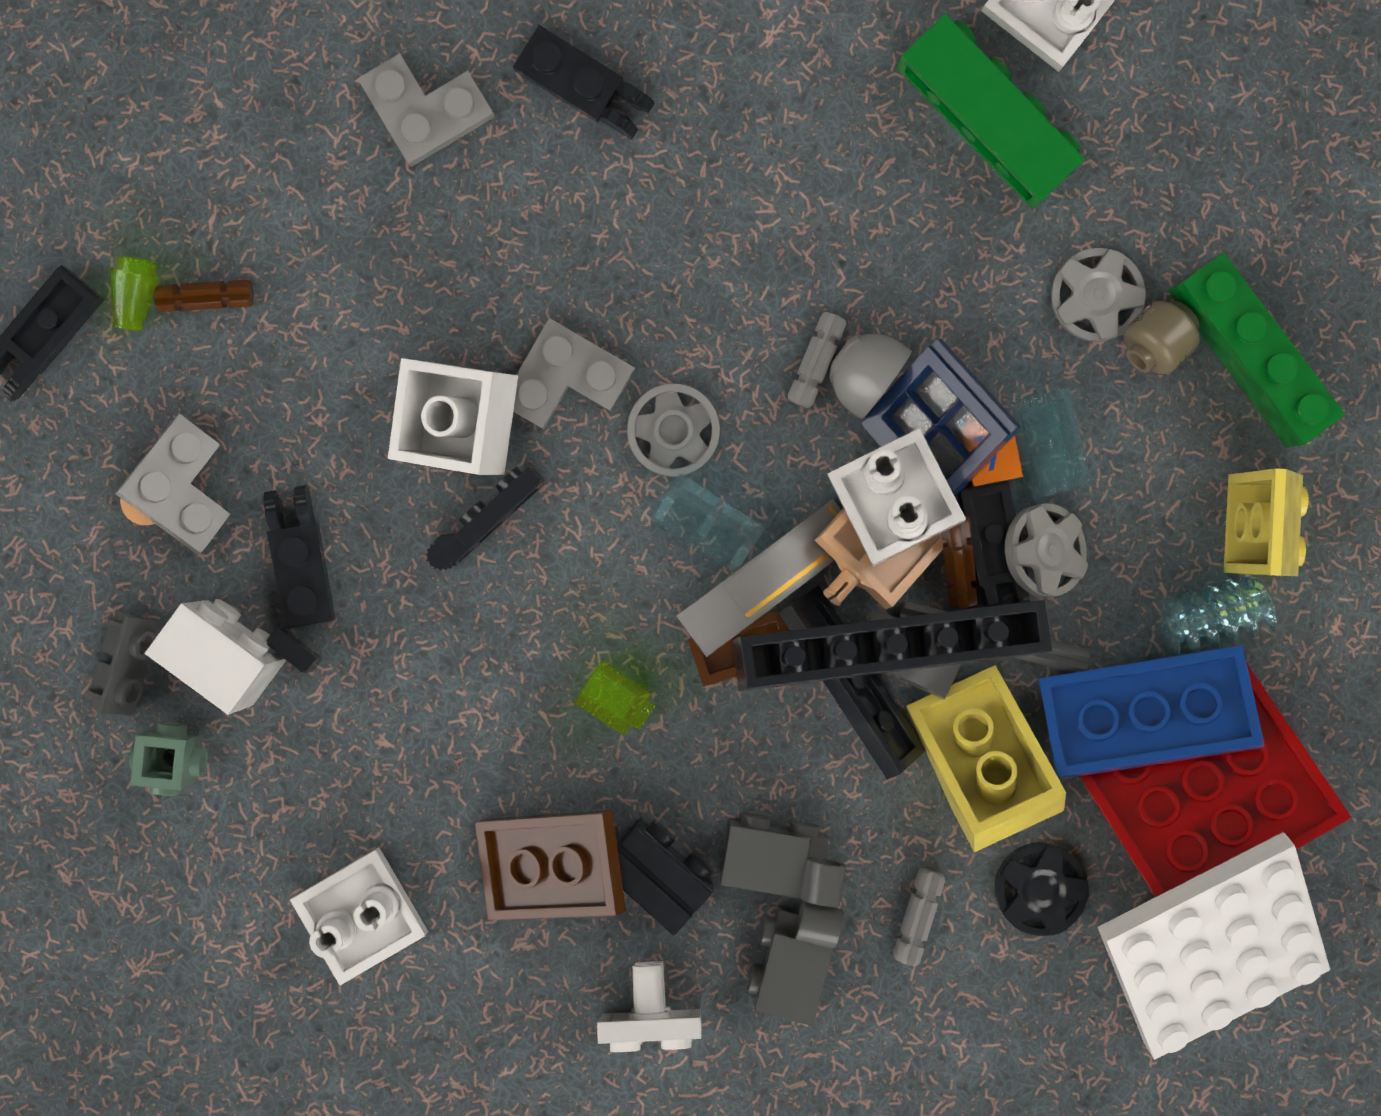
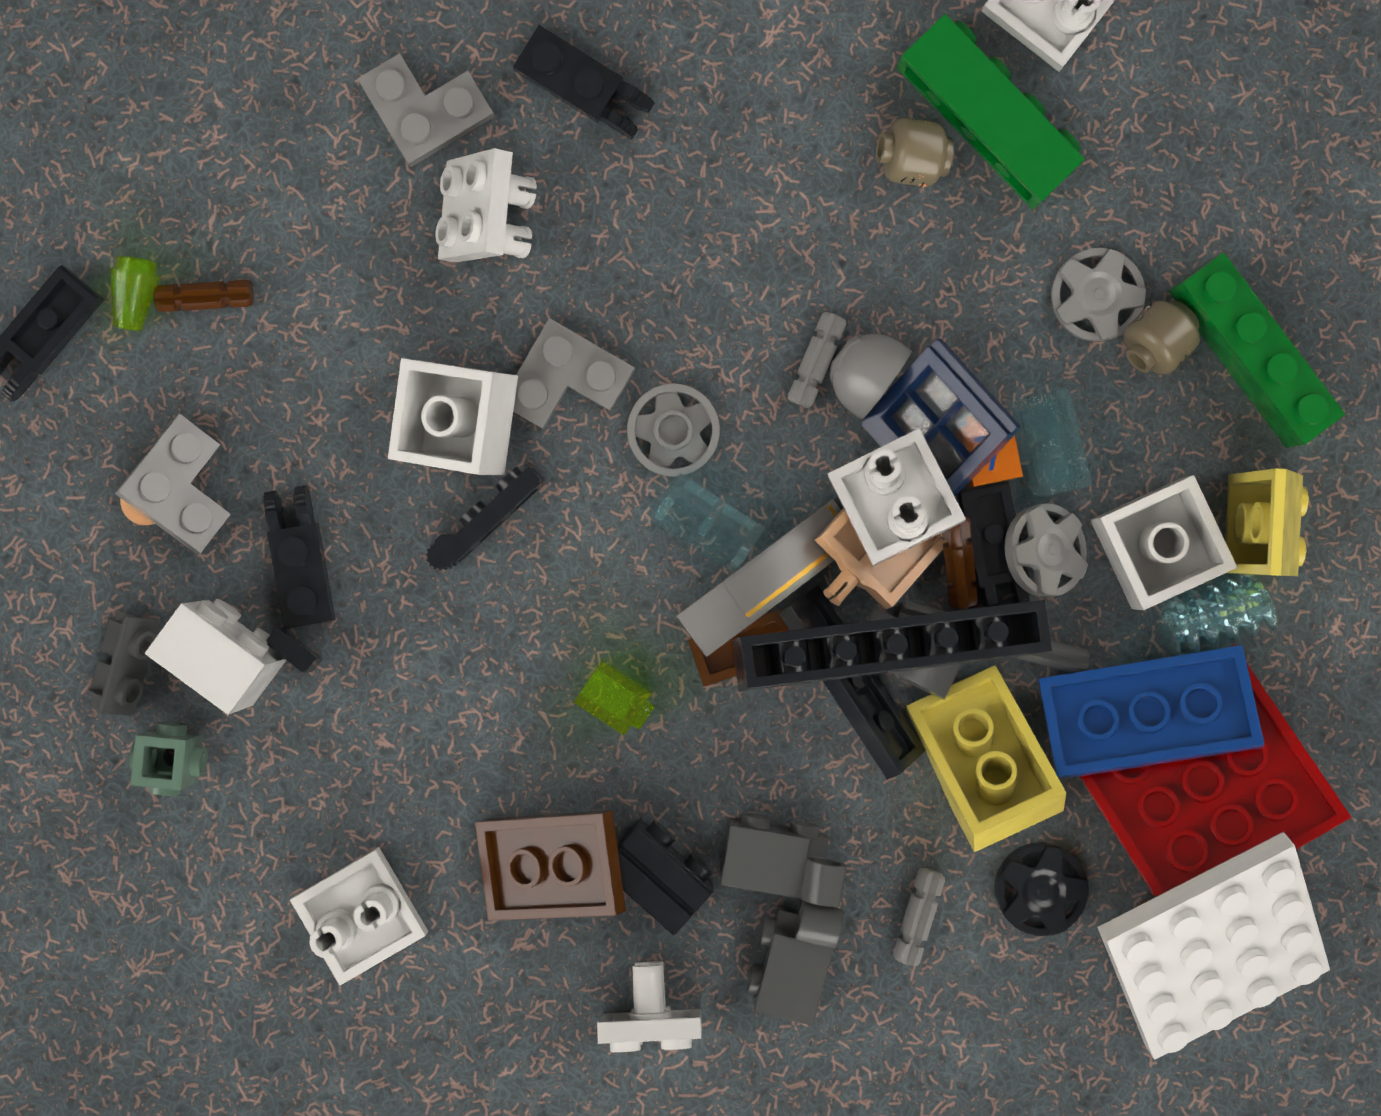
(476, 207): none -> white plate
(915, 152): none -> dark tan head
(1163, 543): none -> white brick

